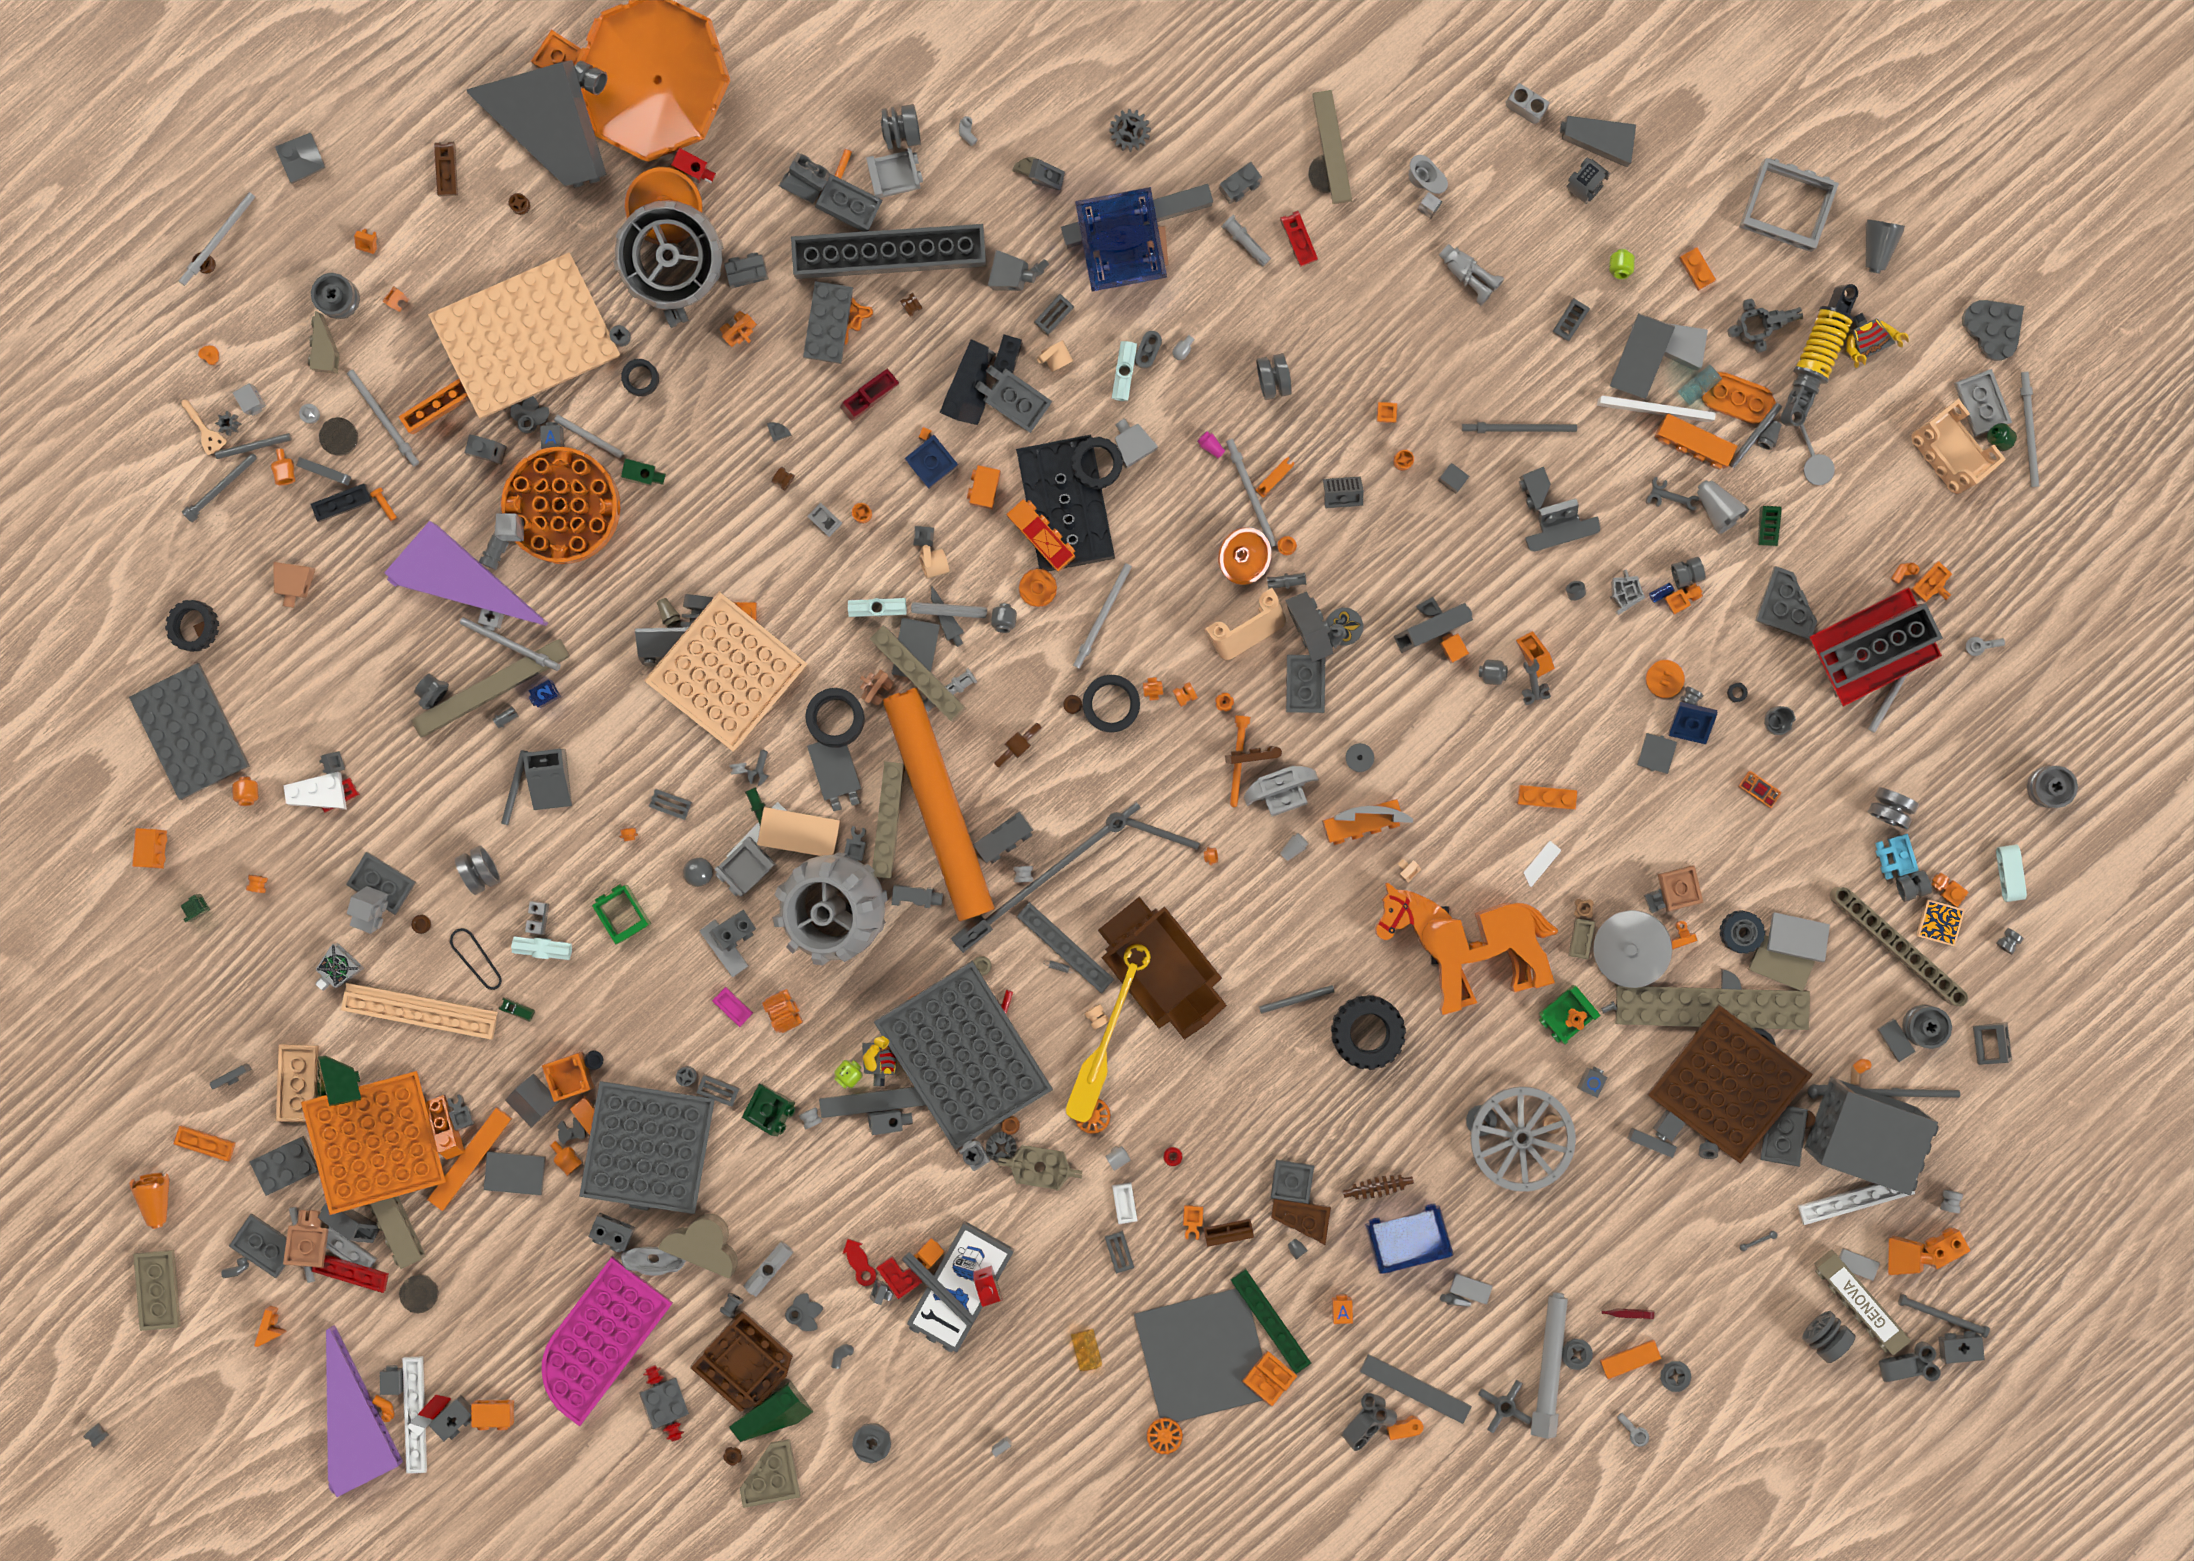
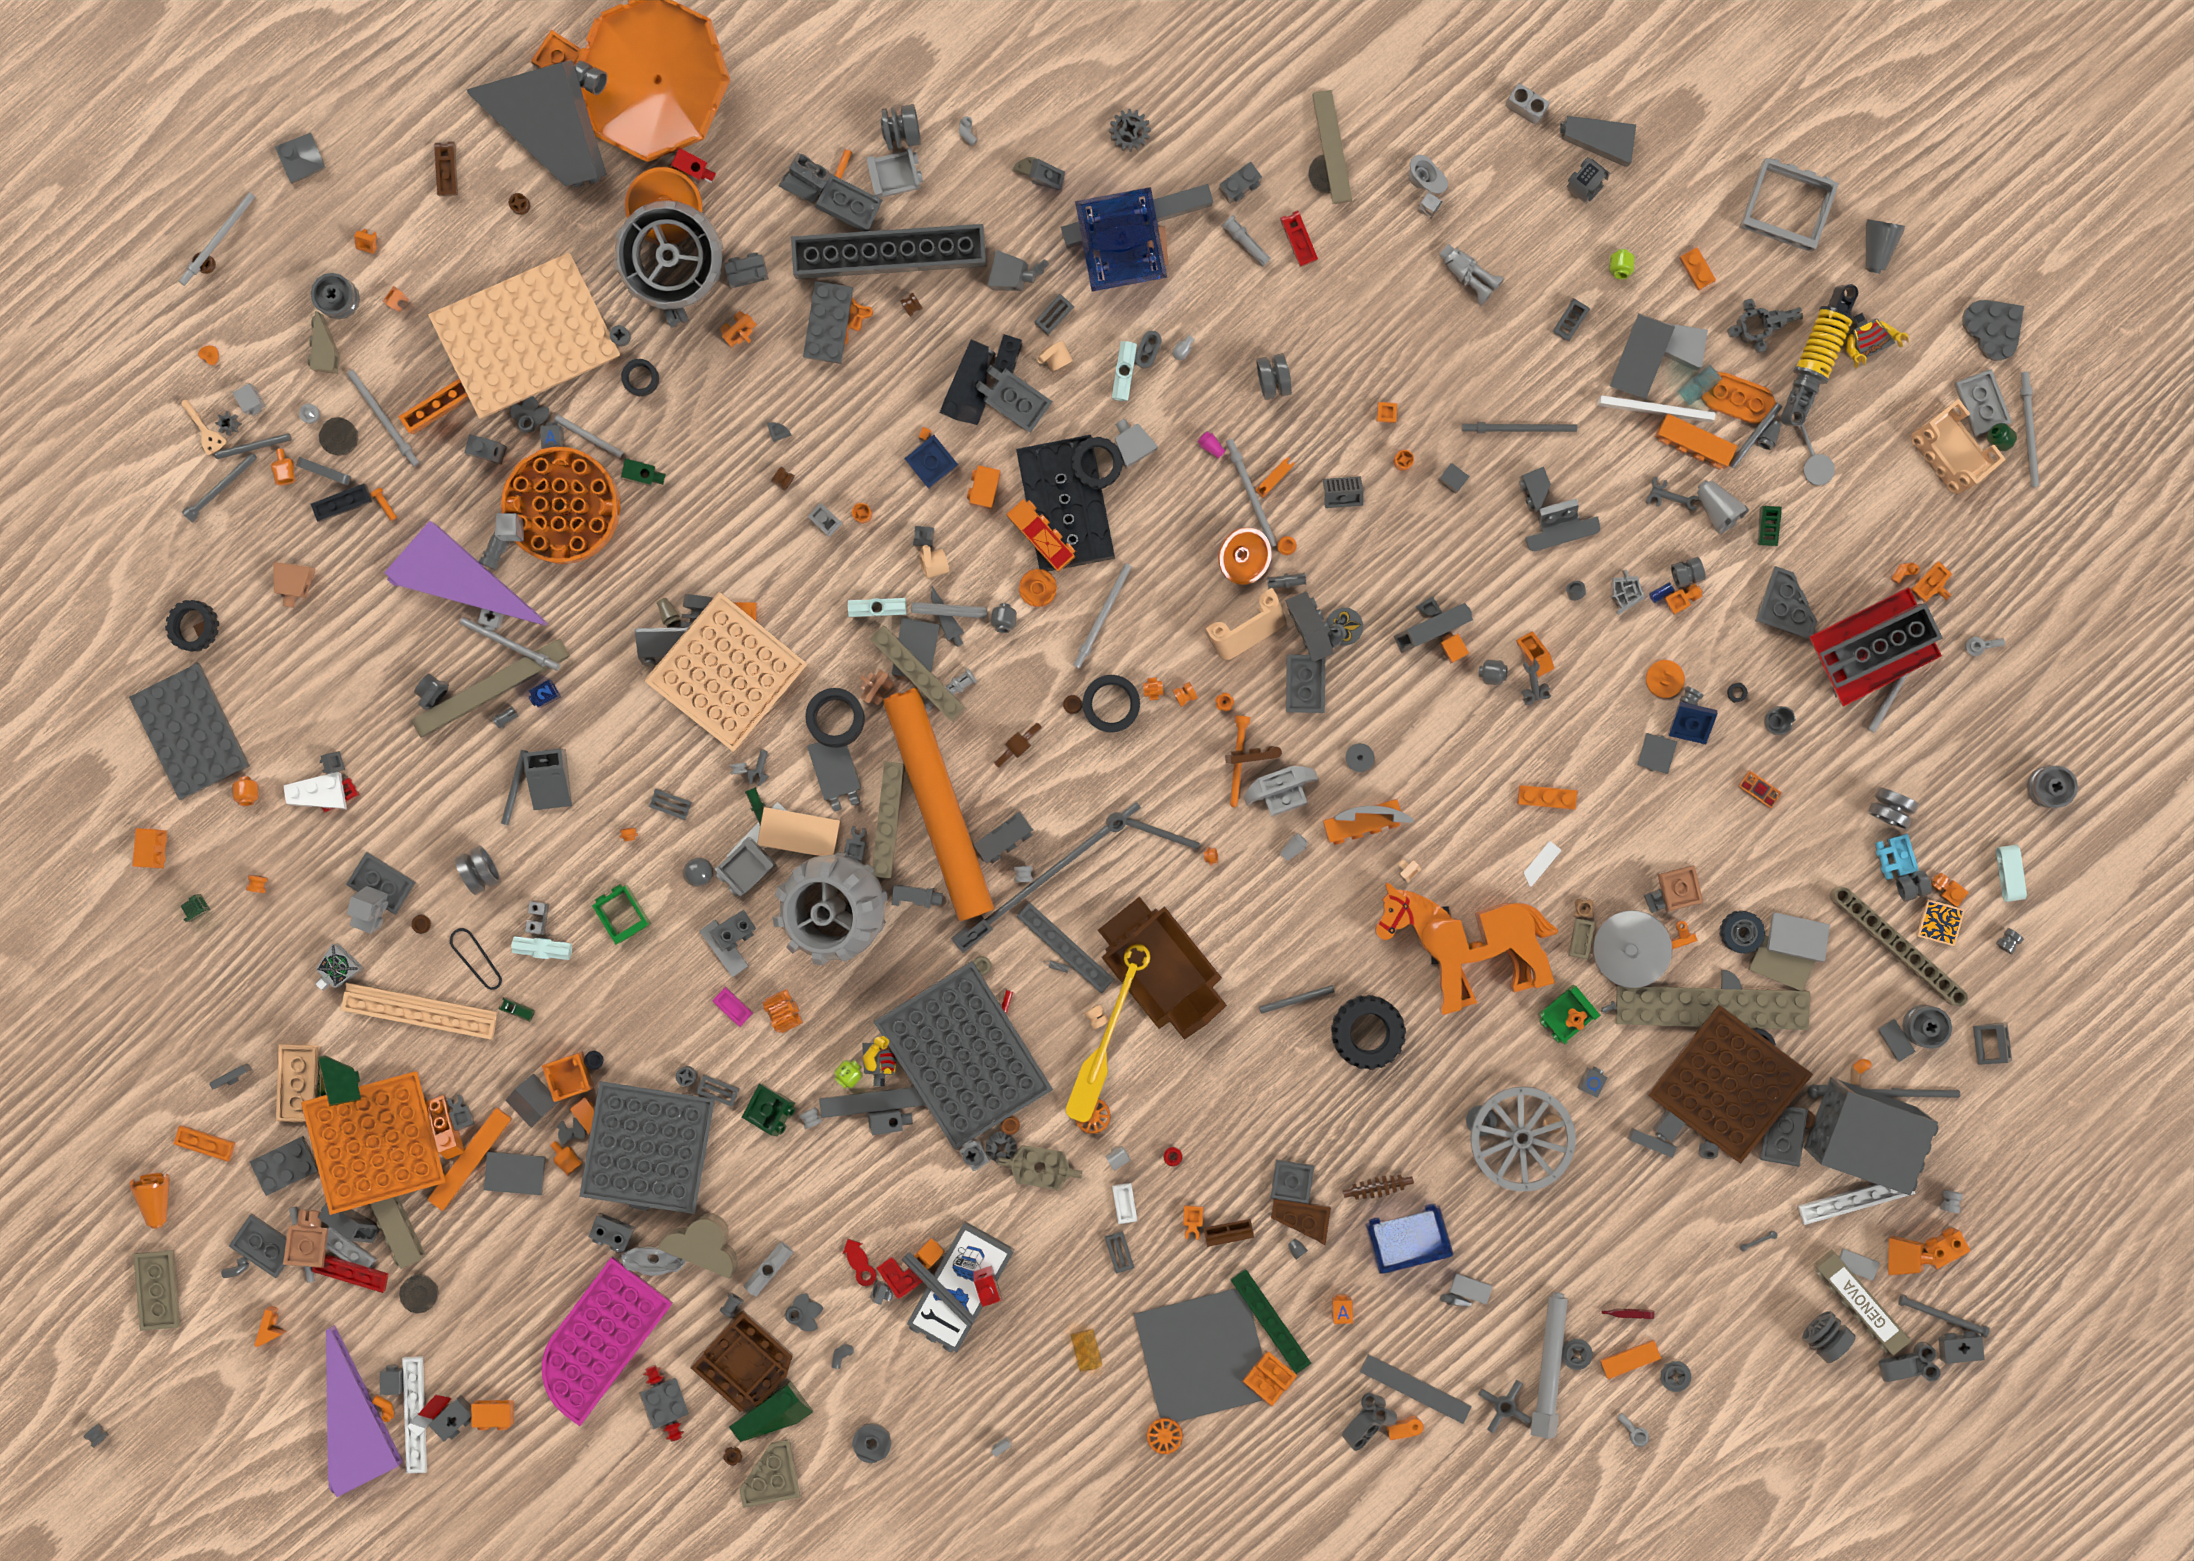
(869, 395): dark red slope -> none

